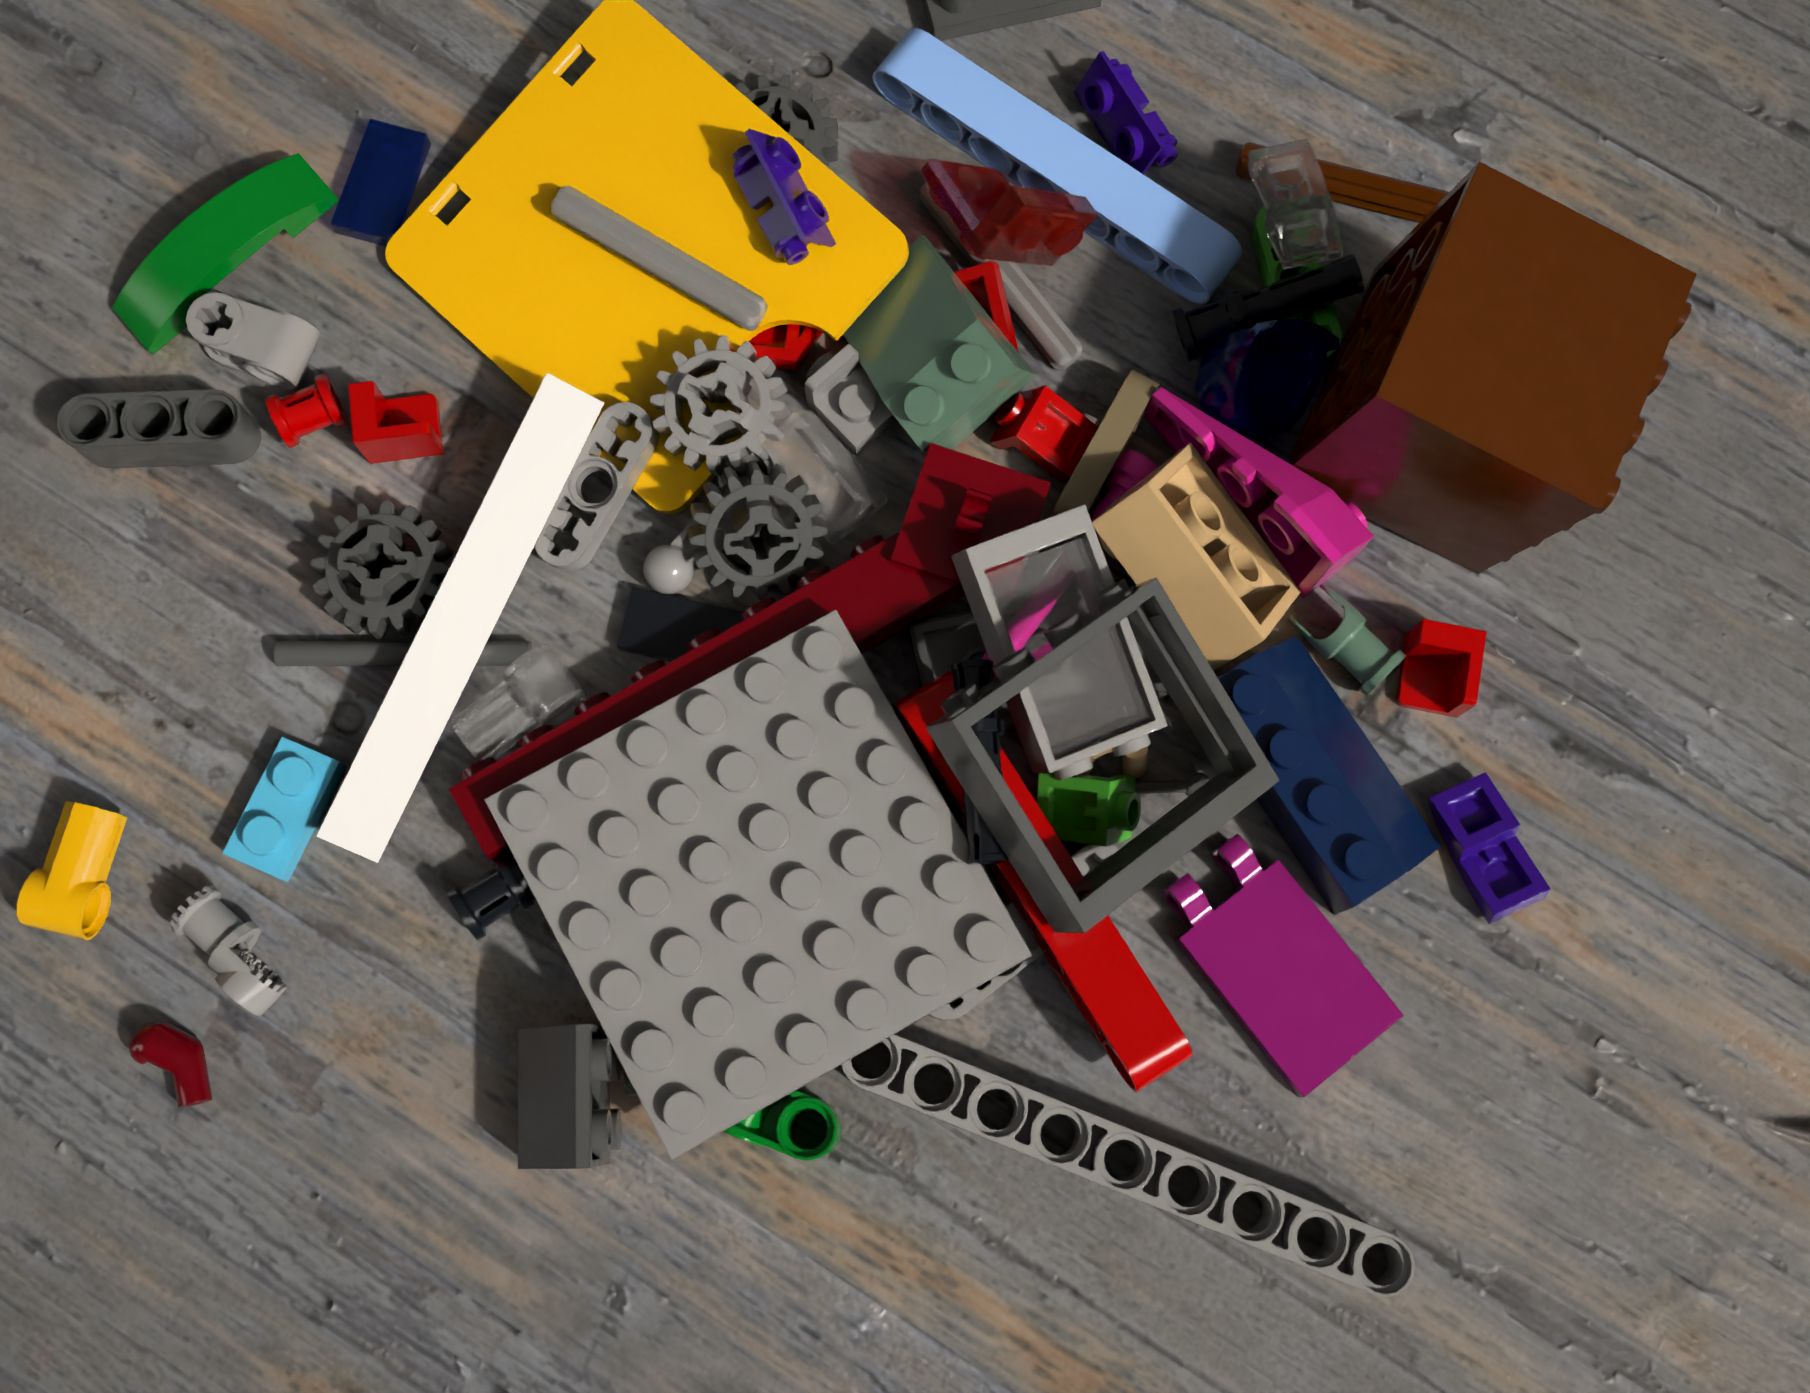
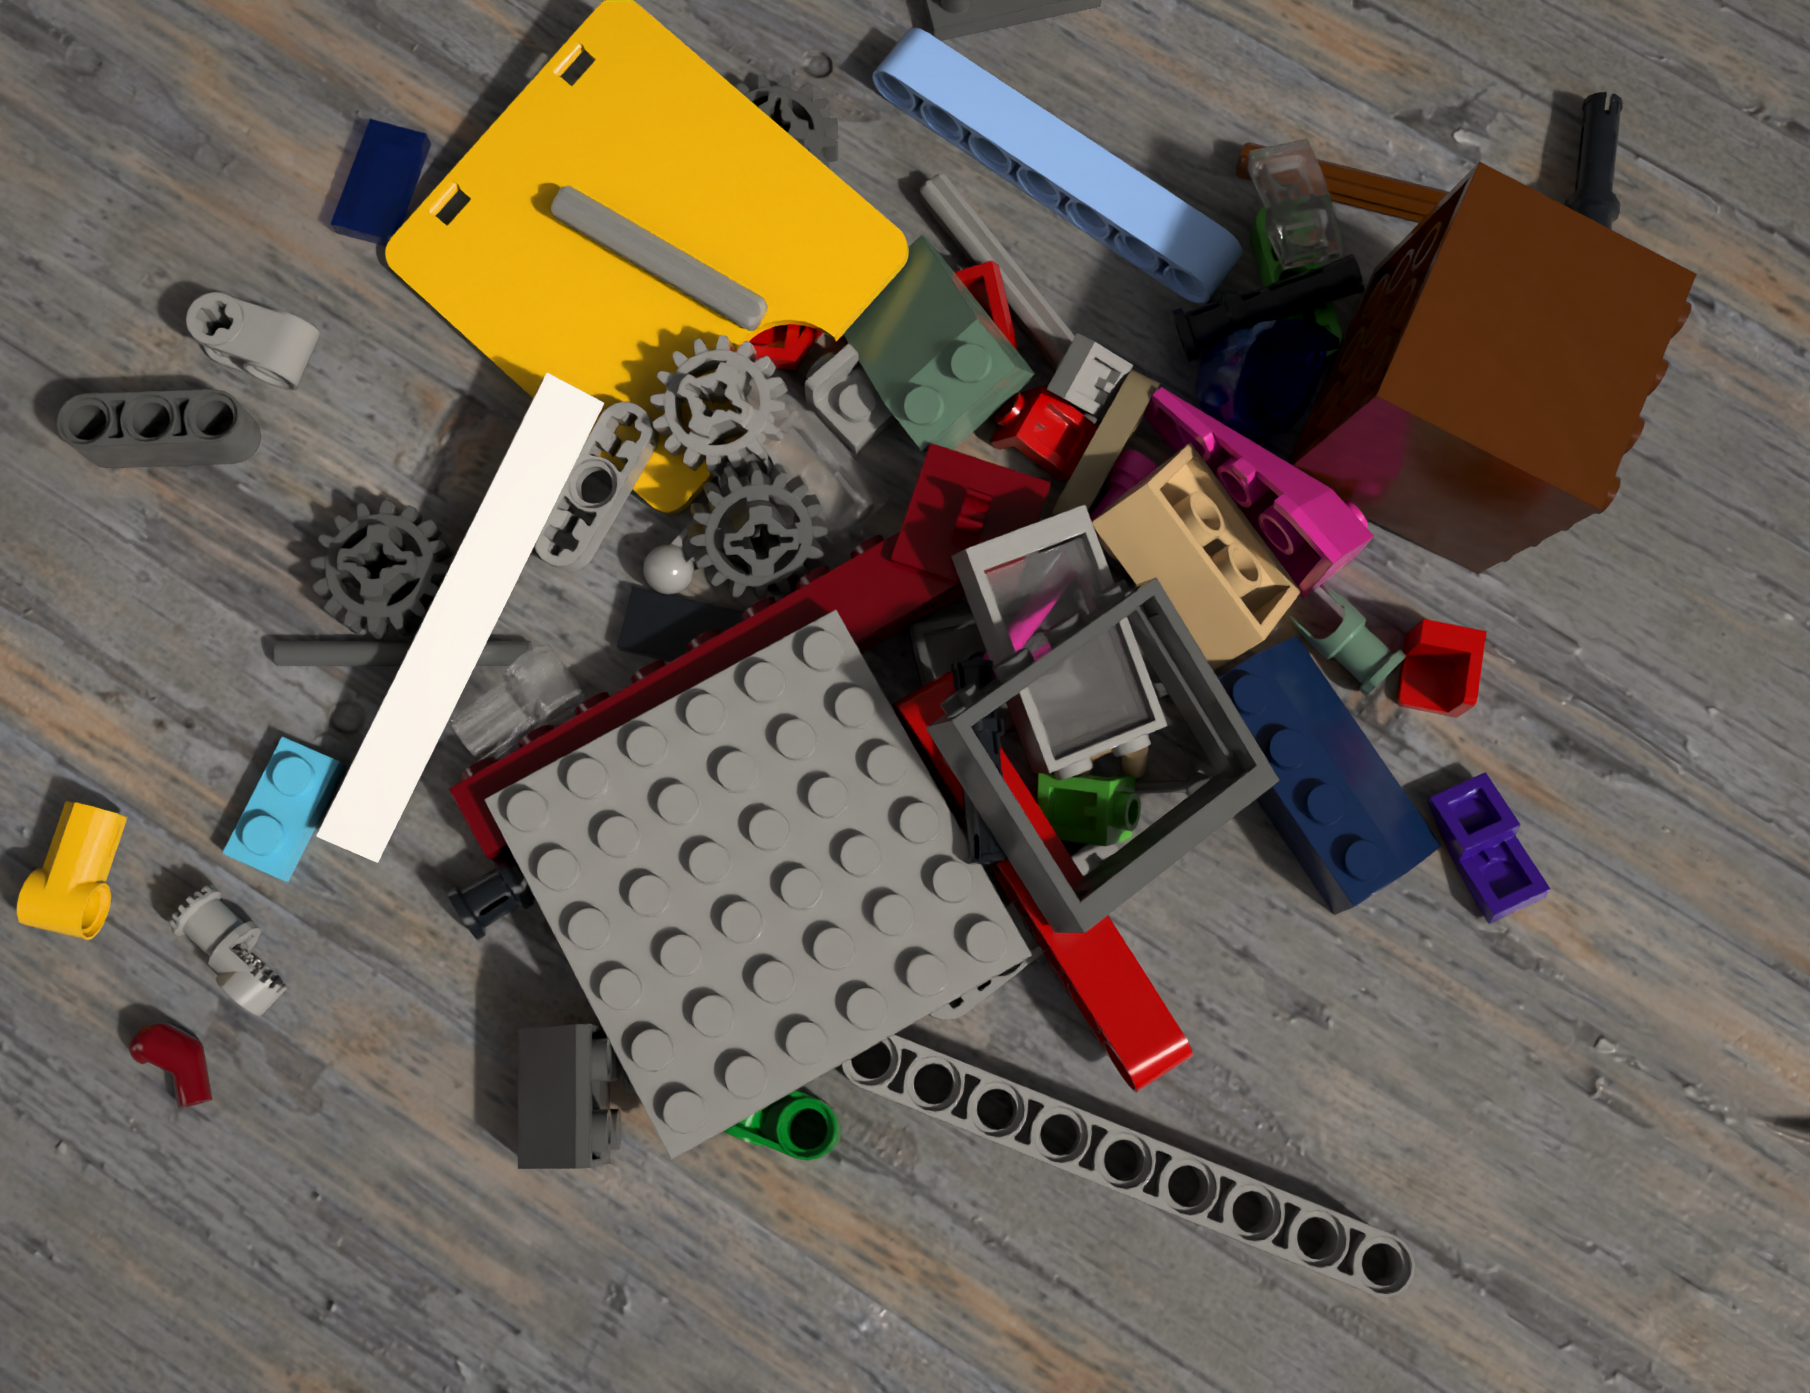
(217, 242): green slope -> none
(306, 410): red bush -> none
(394, 427): red panel -> none
(770, 172): dark purple hinge -> none
(1006, 219): clear red bracket -> none
(1089, 376): none -> light grey bracket
(1116, 108): dark purple hinge -> none
(1281, 968): magenta tile -> none
(1597, 160): none -> black pin

